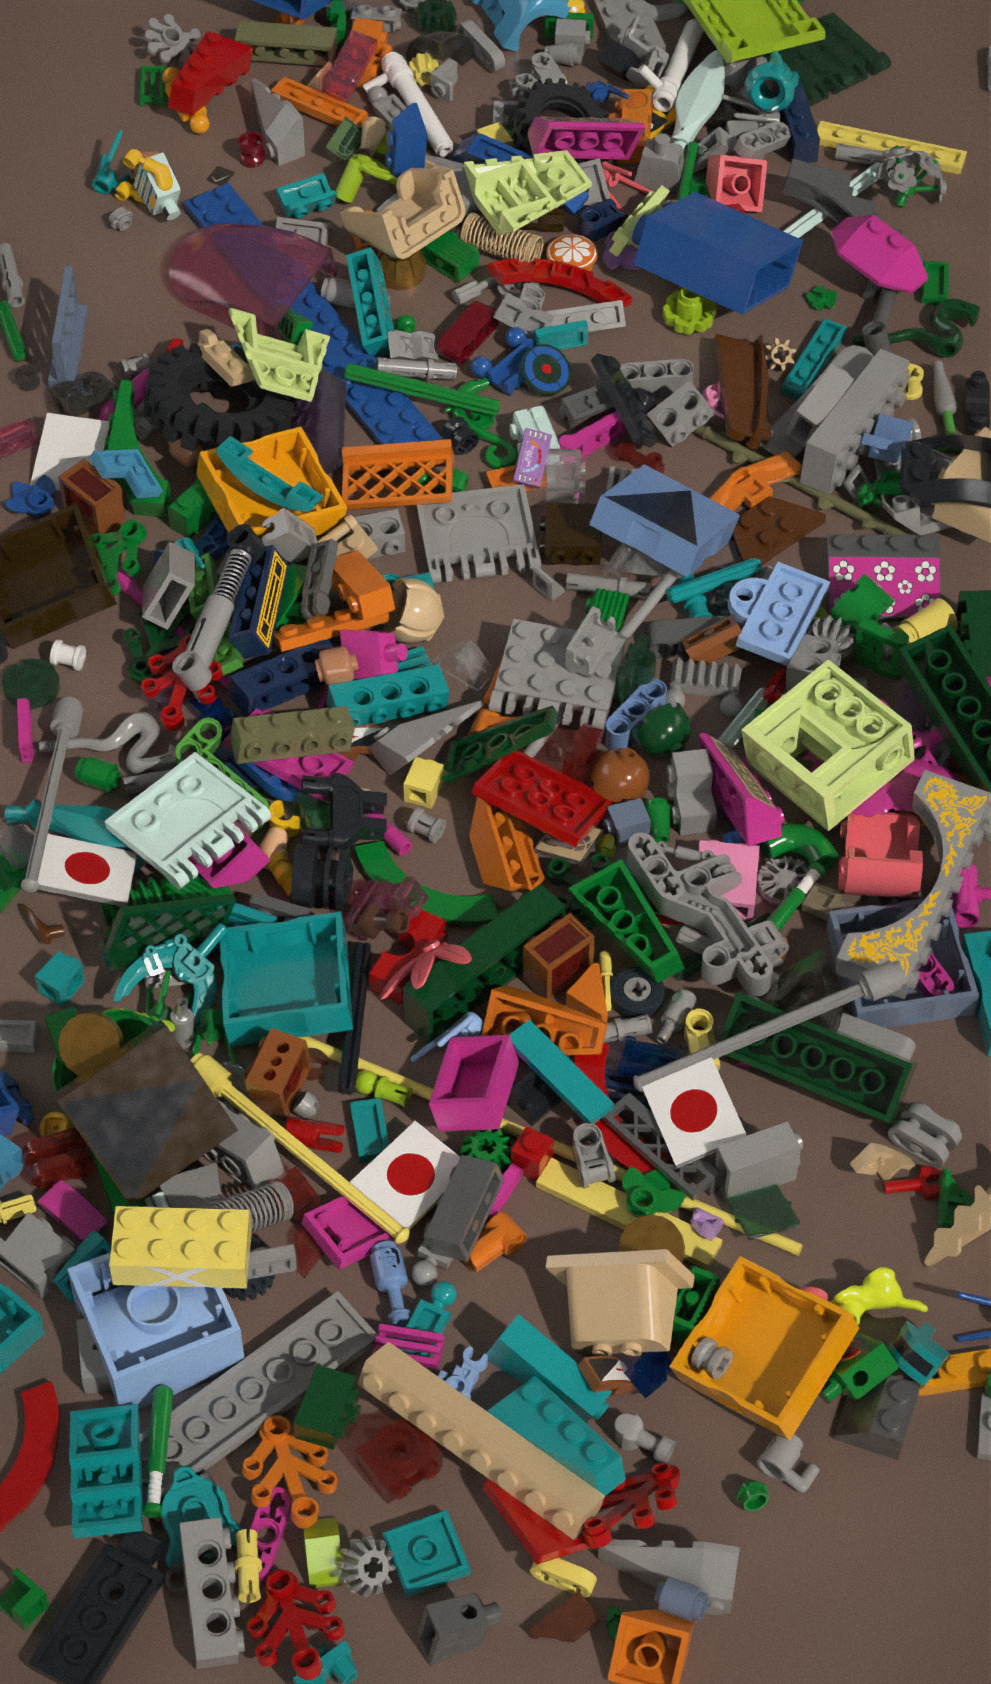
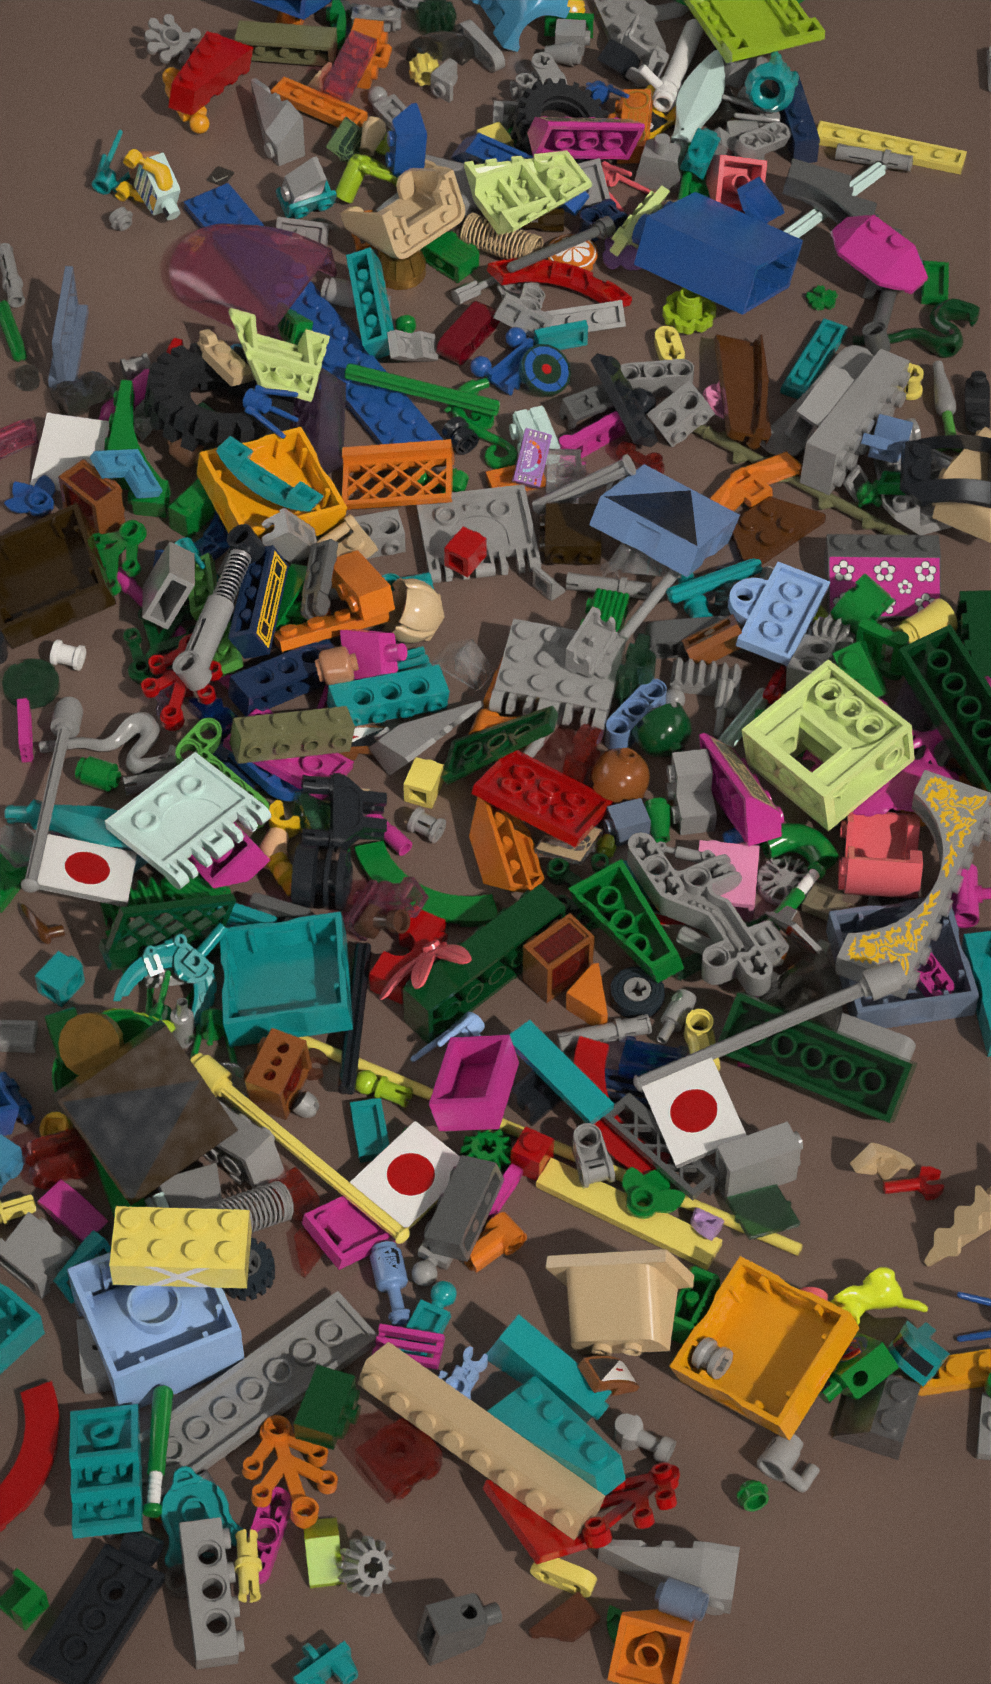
(152, 98): green tile -> none
(251, 149): dark red wheel -> none
(258, 402): none -> blue plant
(271, 1261): light grey plate -> none
(281, 1590): red plant -> none
(304, 182): none -> light grey slope
(309, 1134): red hinge -> none
(401, 78): white cylinder -> none
(421, 369): light grey pin -> none
(426, 1553): teal plate -> none
(465, 551): none -> red brick
(567, 1028): orange wedge -> none
(586, 484): none -> light grey axle
(602, 229): none -> dark grey piece
(606, 975): light yellow piece -> none
(649, 1372): clear blue slope -> none
(653, 1233): pearl gold piece -> none
(674, 347): none -> light yellow beam
(700, 152): none -> teal hips
(722, 703): none -> light grey axle
(759, 201): none -> blue panel
(784, 358): tan gear -> none
(784, 921): none -> light grey piece
(833, 62): clear green hinge -> none
(860, 665): none -> green brick
(906, 179): light grey plant -> none
(925, 1134): light grey brick -> none
(950, 1198): green tile -> none

